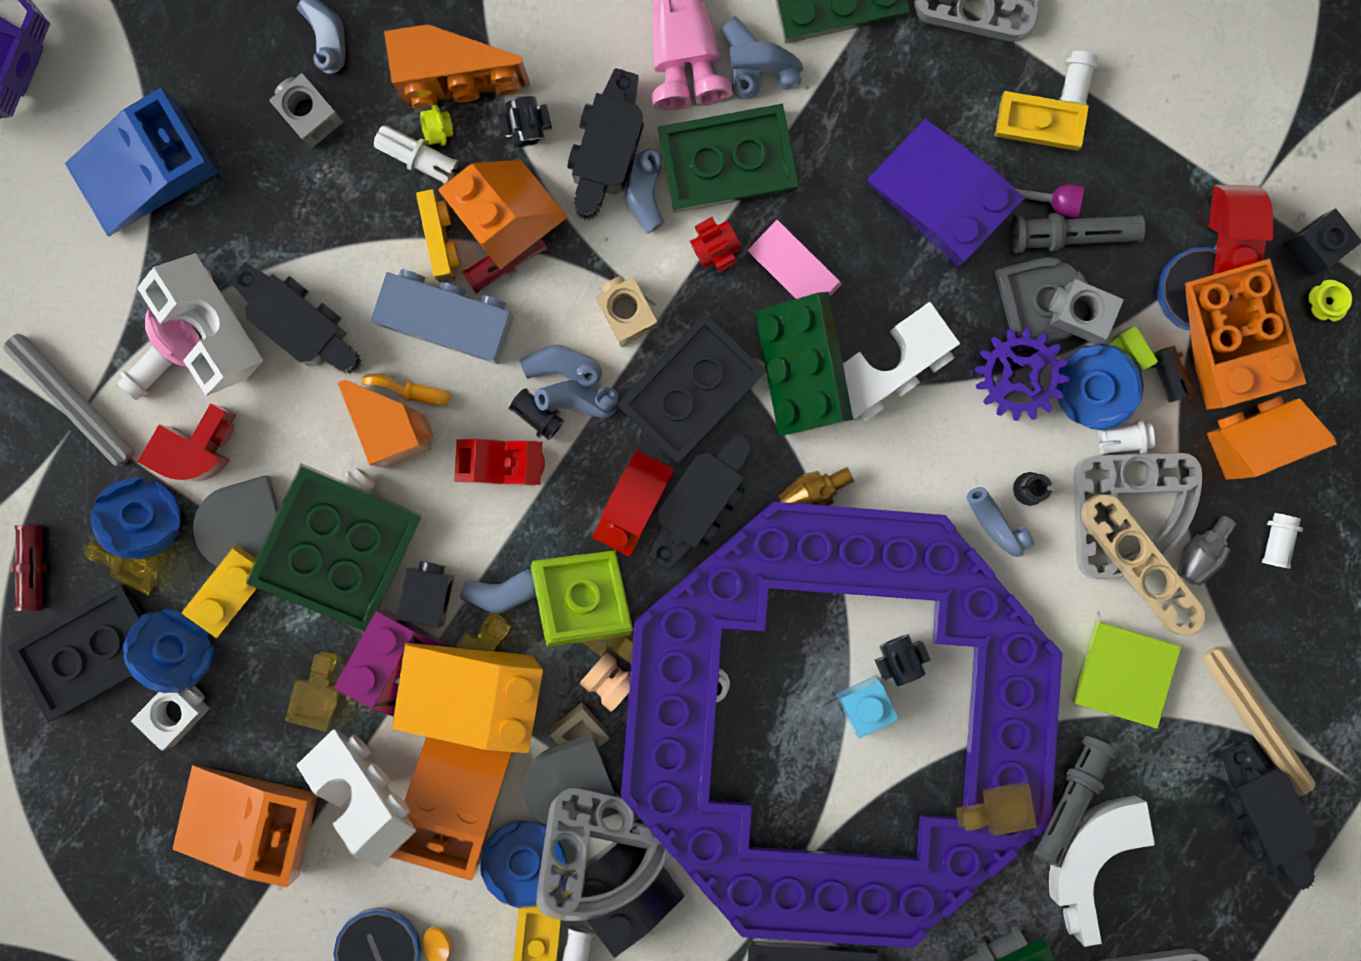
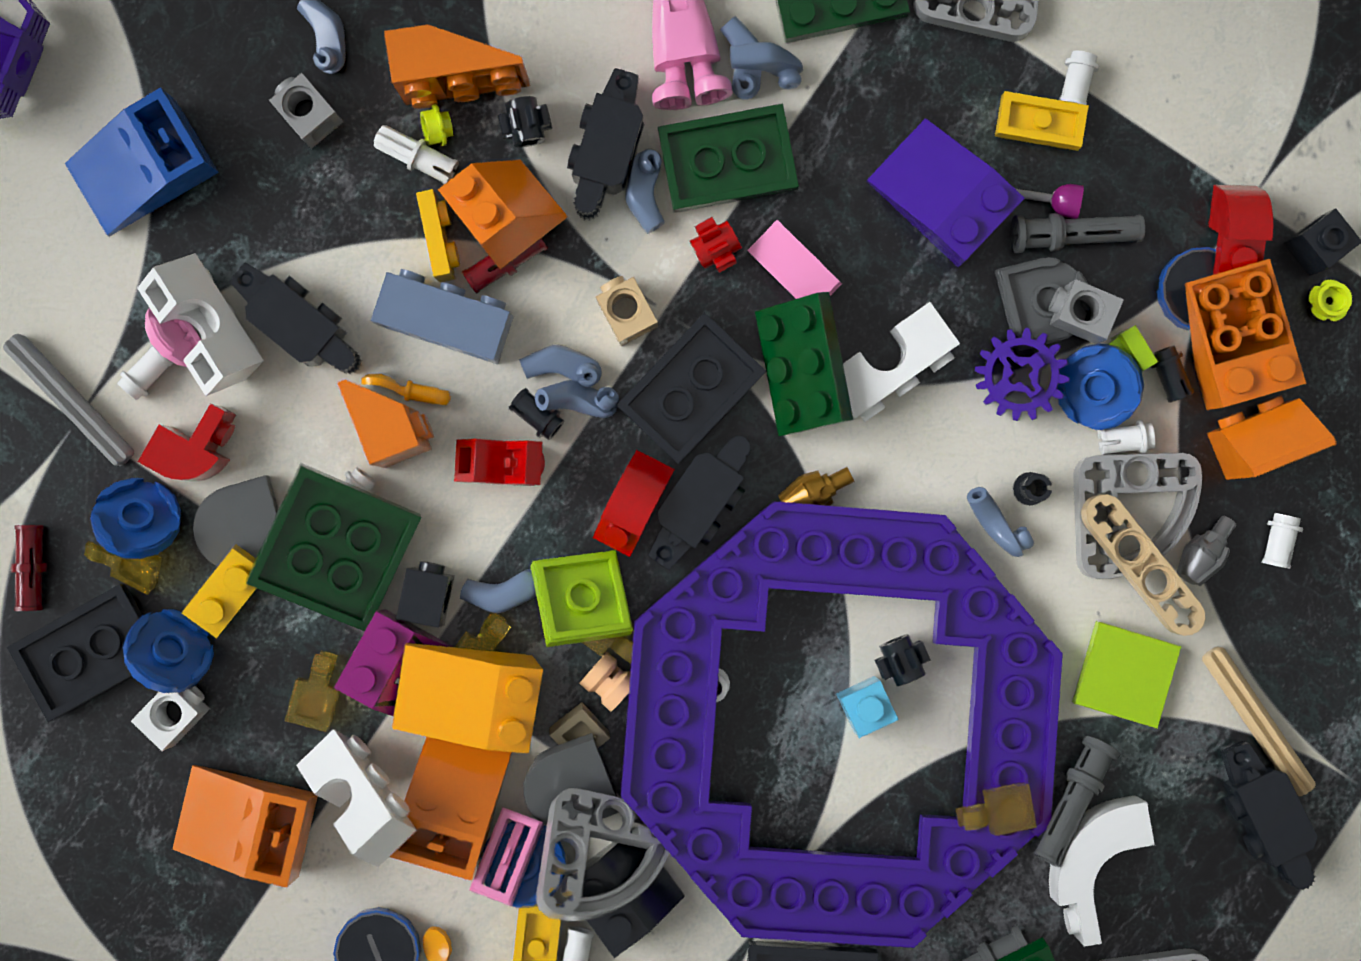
(494, 891): none -> bright pink tile

